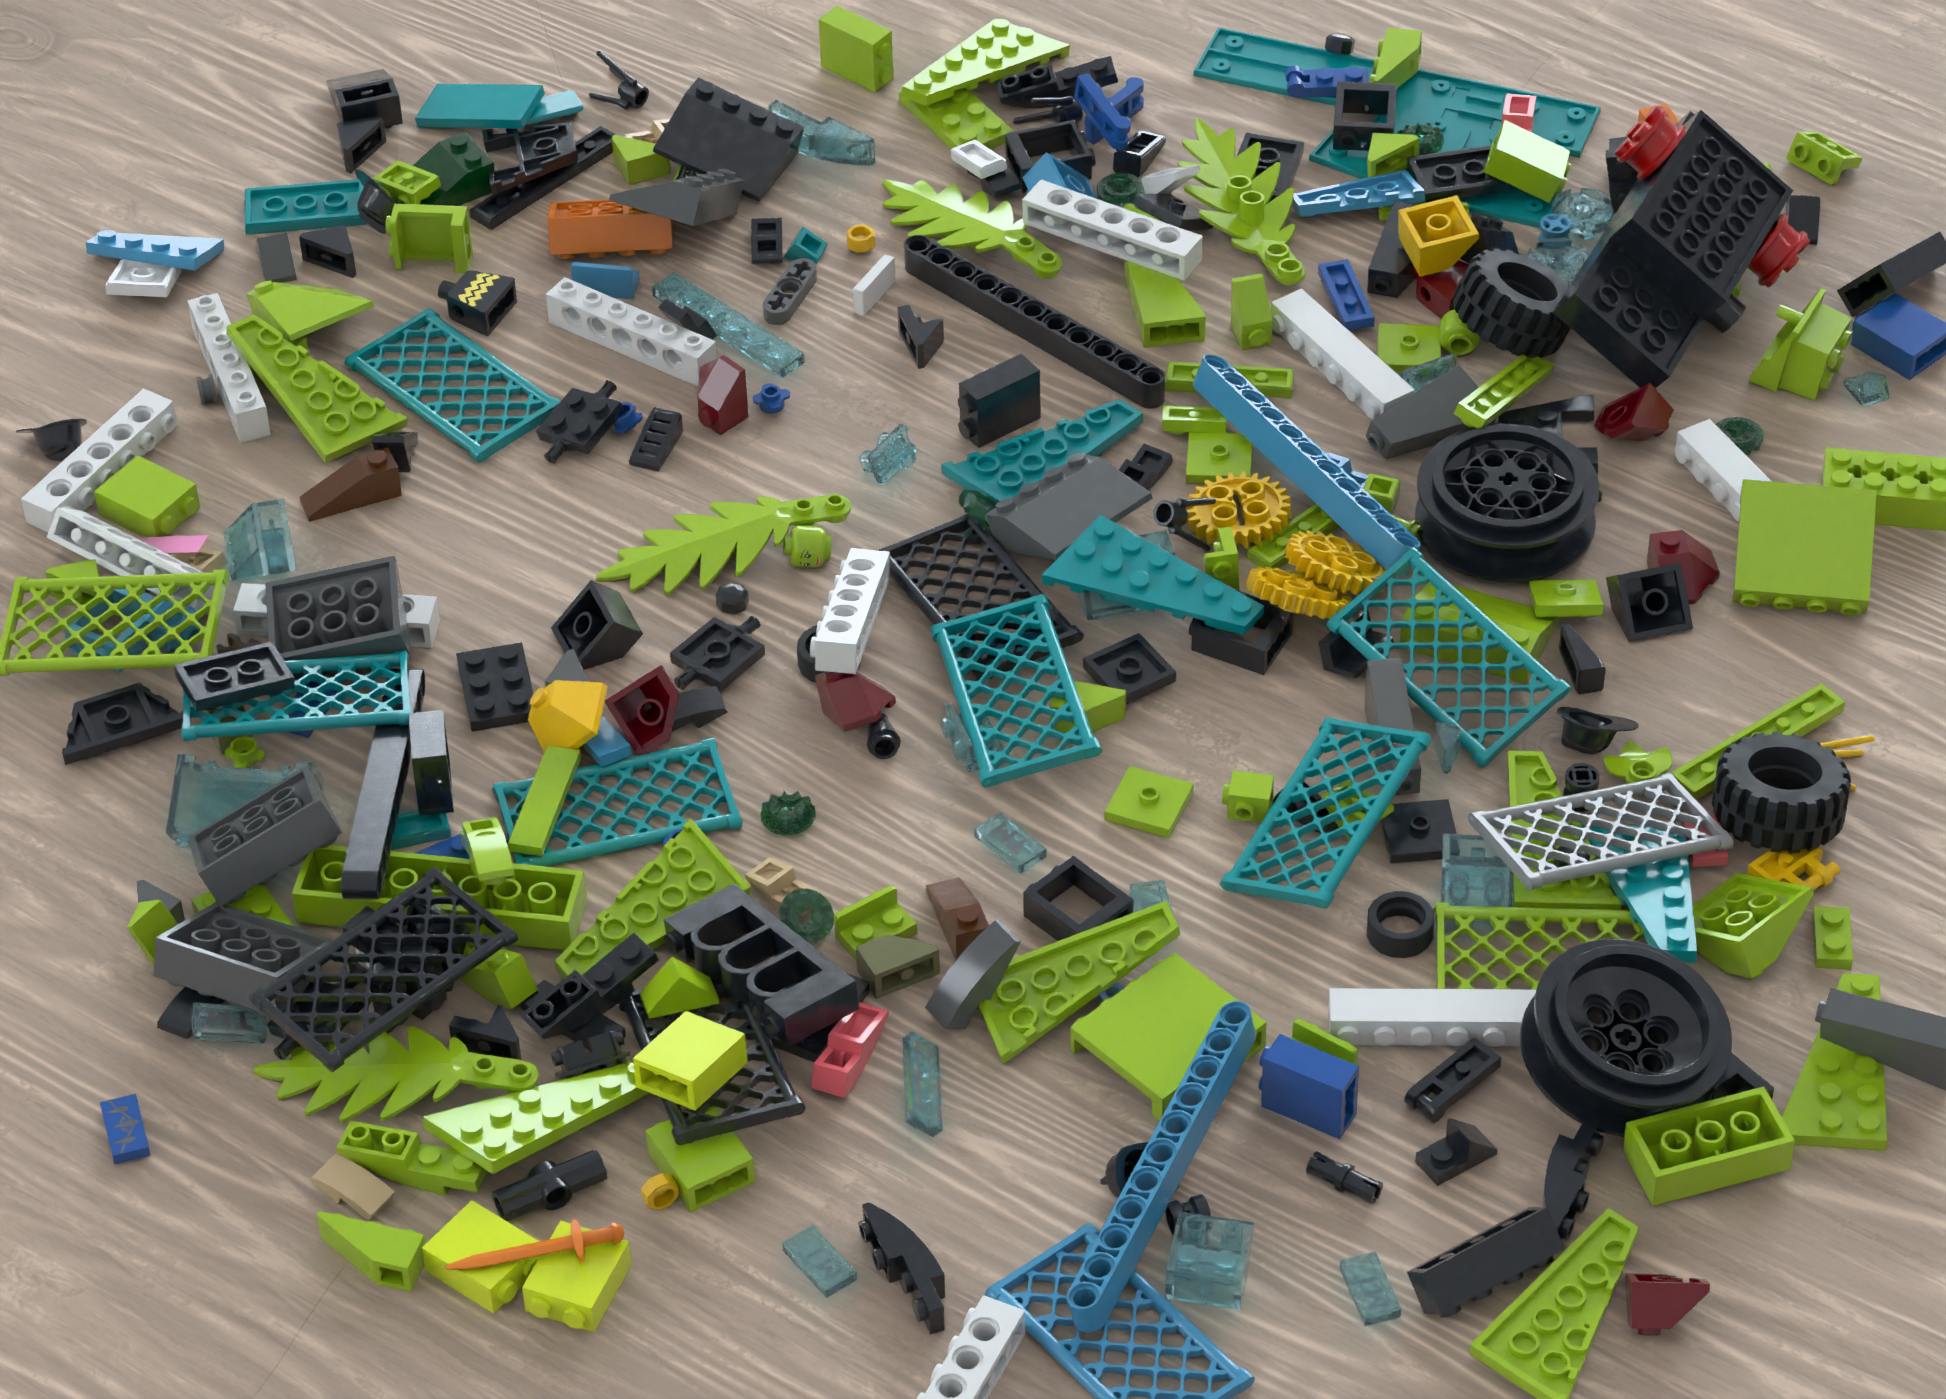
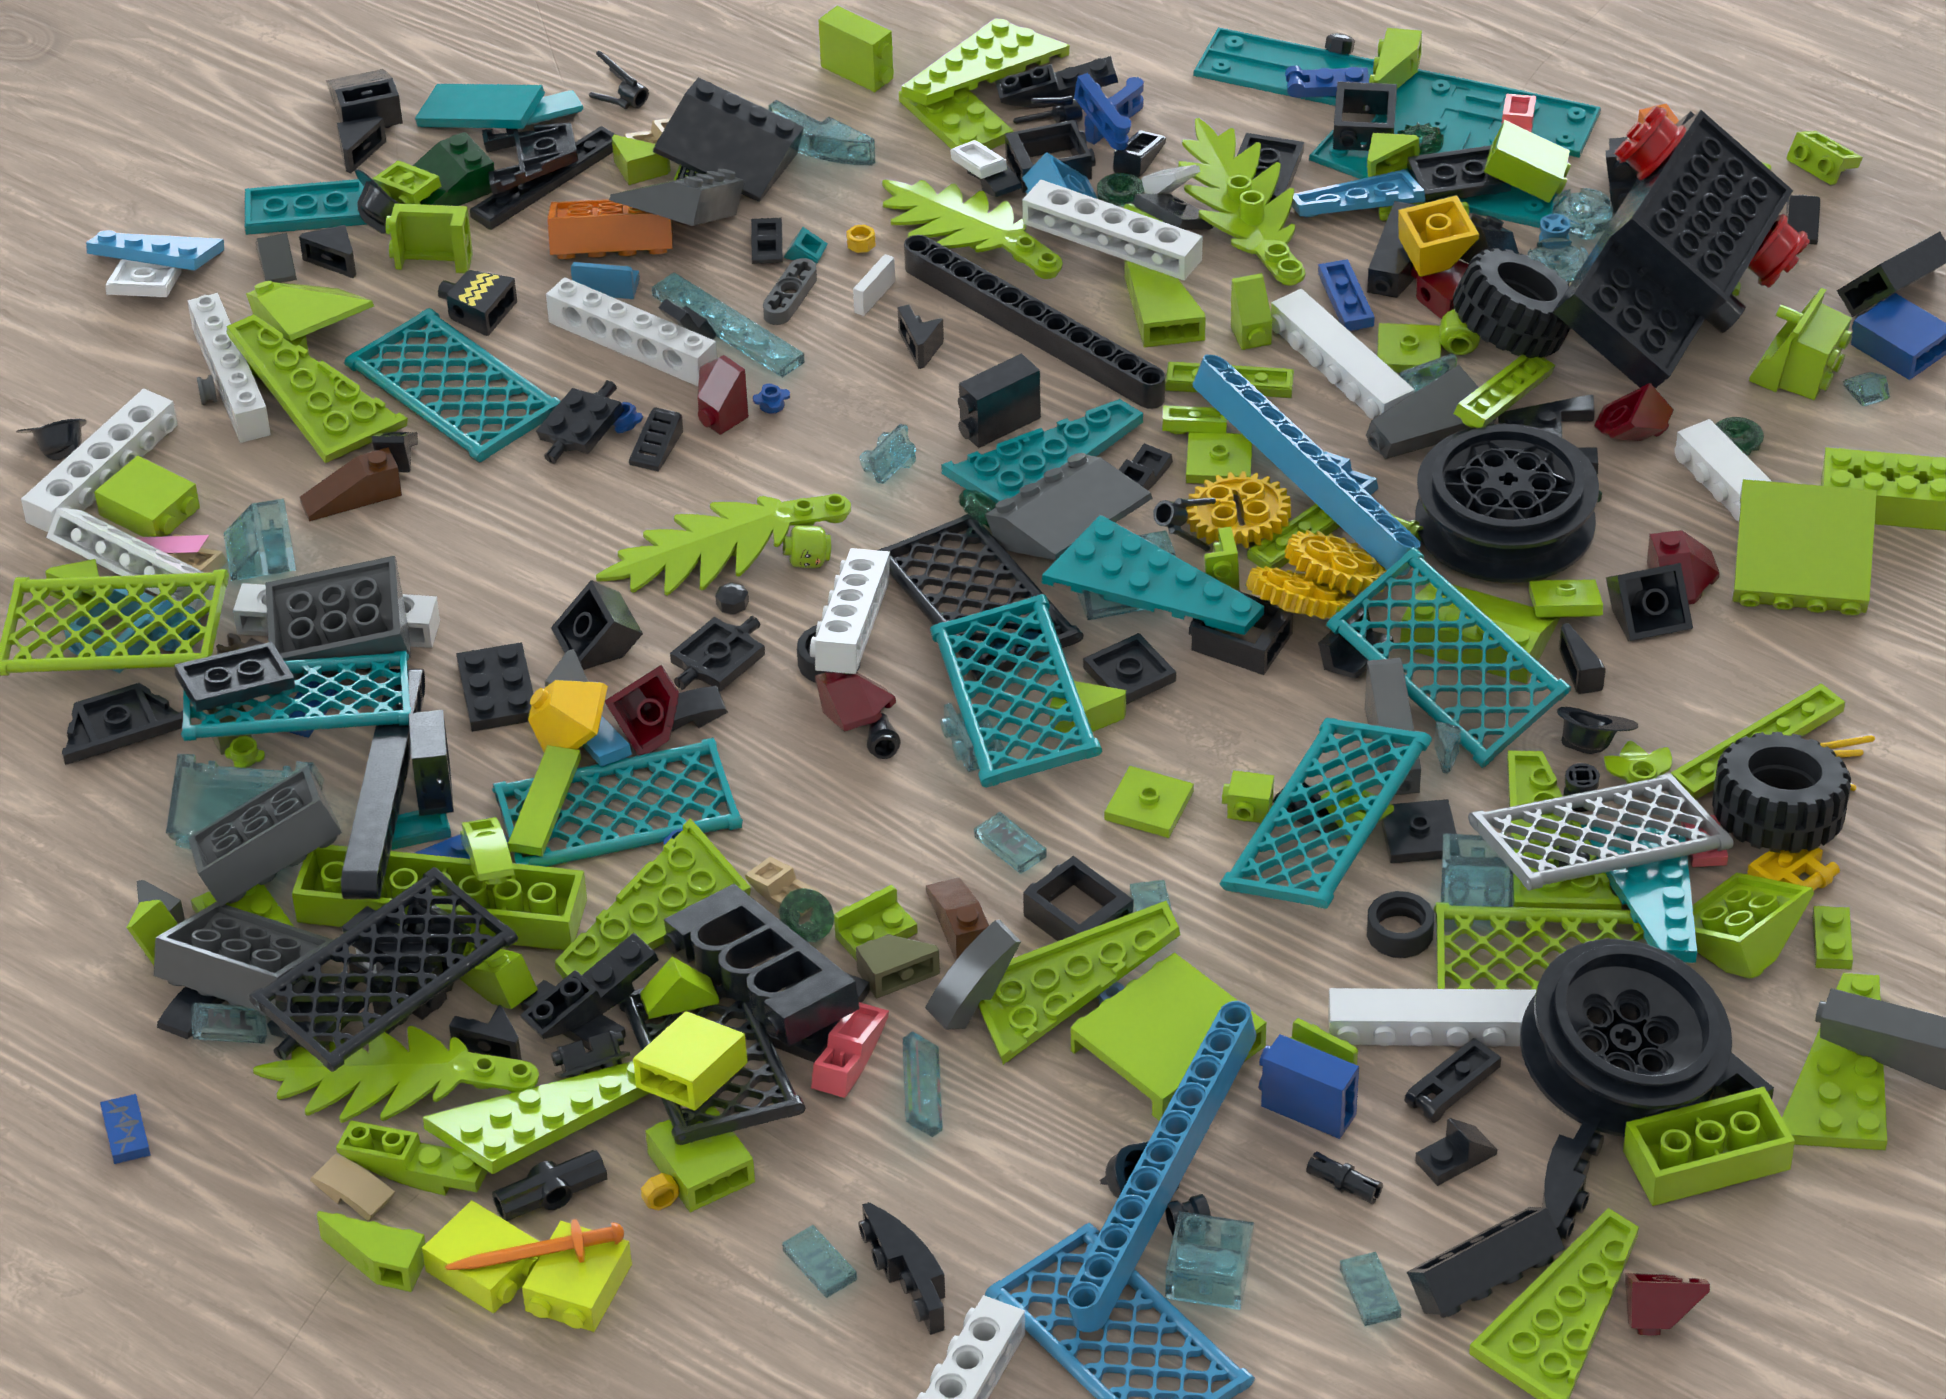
(787, 823): clear green gear -> none
(1383, 490): lime slope -> none

